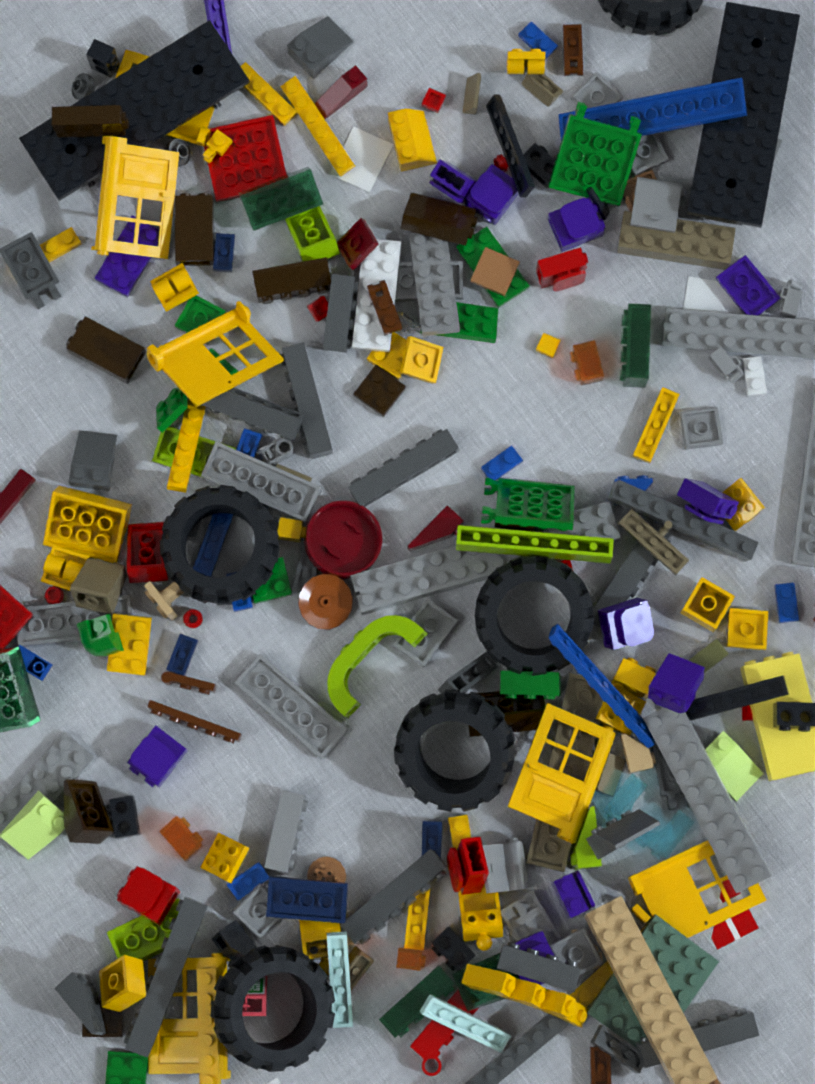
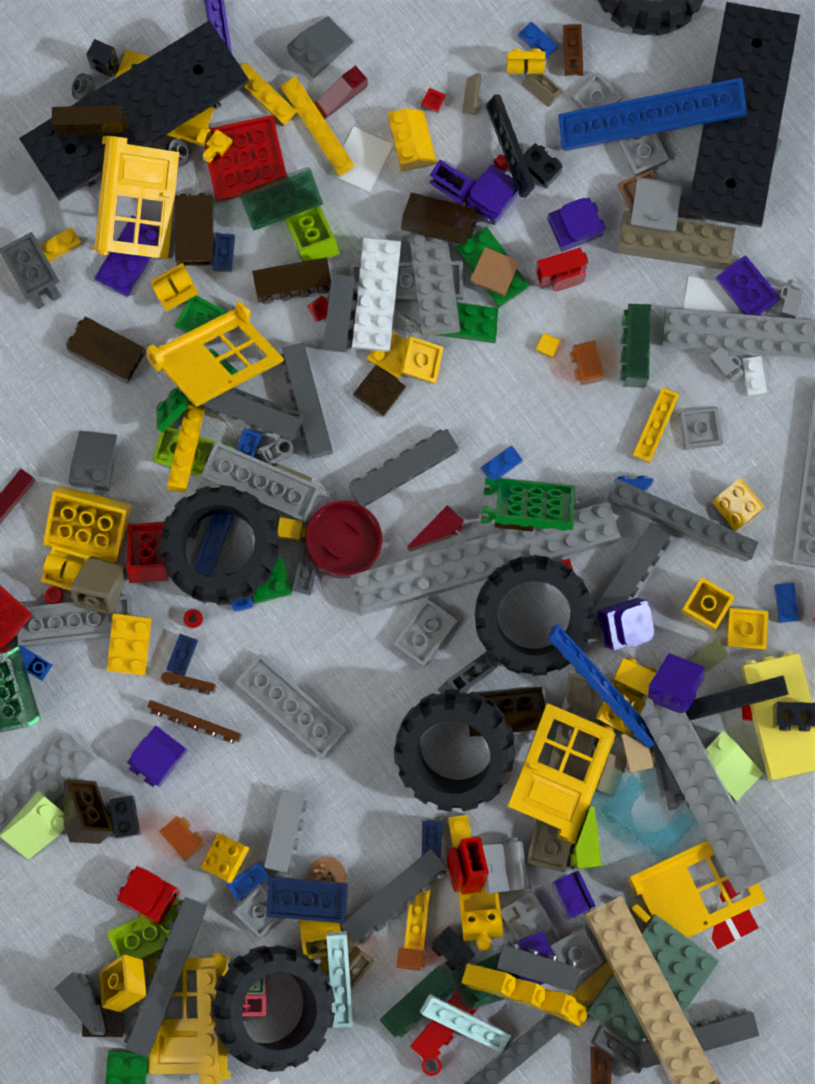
(99, 636): green brick -> none
(164, 598): tan plate -> none
(233, 941): black slope -> none
(325, 601): dark orange piece -> none
(357, 243): dark red tile -> none
(358, 649): lime arch -> none
(384, 308): reddish brown plate -> none
(528, 685): green brick -> none
(534, 543): lime brick -> none
(595, 157): green plate -> none
(602, 206): black piece -> none
(620, 832): dark grey slope -> none
(654, 541): dark tan plate -> none
(707, 501): dark purple brick -> none

